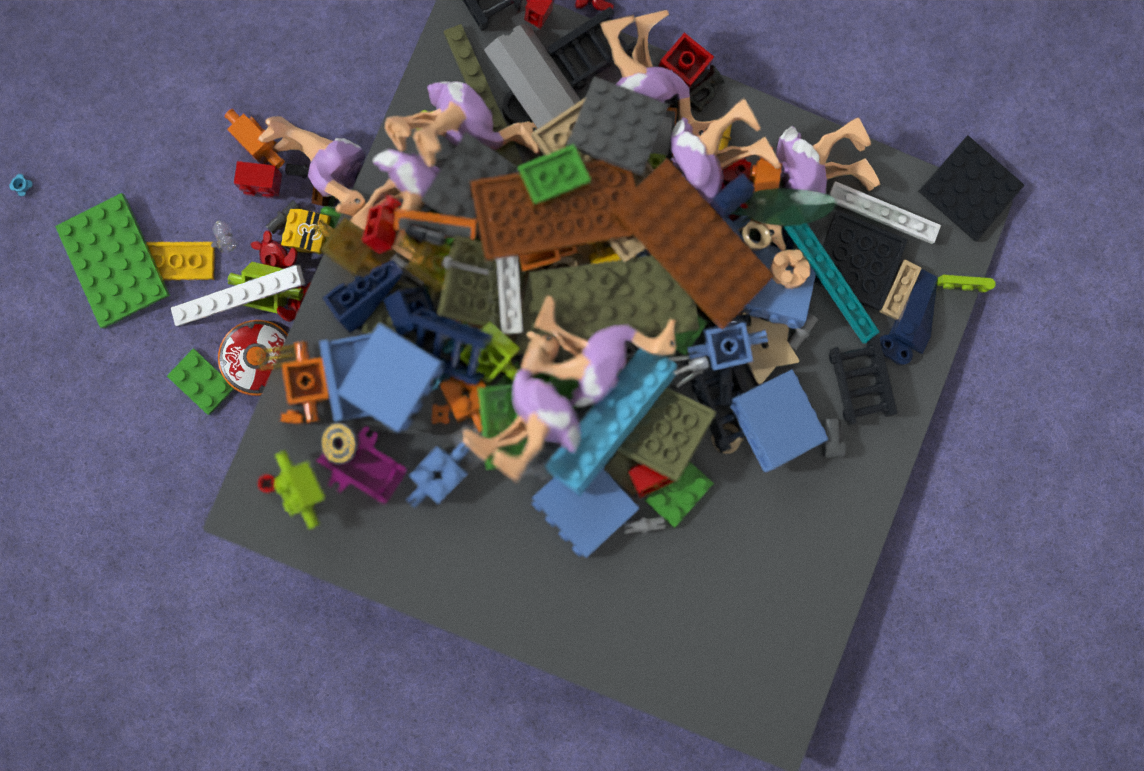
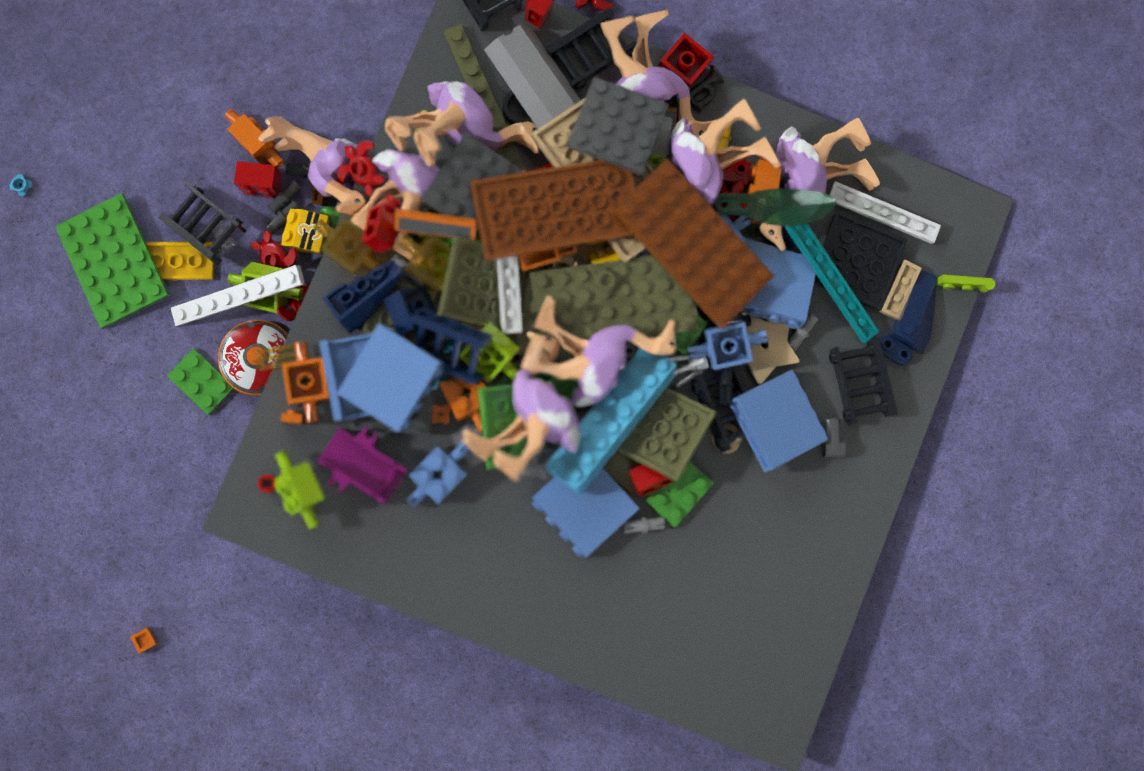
(143, 640): none -> orange plate
(199, 240): none -> black fence
(284, 197): none -> dark grey pin
(330, 443): tile -> none
(361, 168): none -> red animal
(425, 234): black axle -> none
(448, 262): light grey piece -> none
(554, 174): bright green plate -> none
(732, 196): dark blue brick -> none
(765, 236): tan piece -> none
(794, 259): light nougat plate -> none
(971, 188): black plate -> none

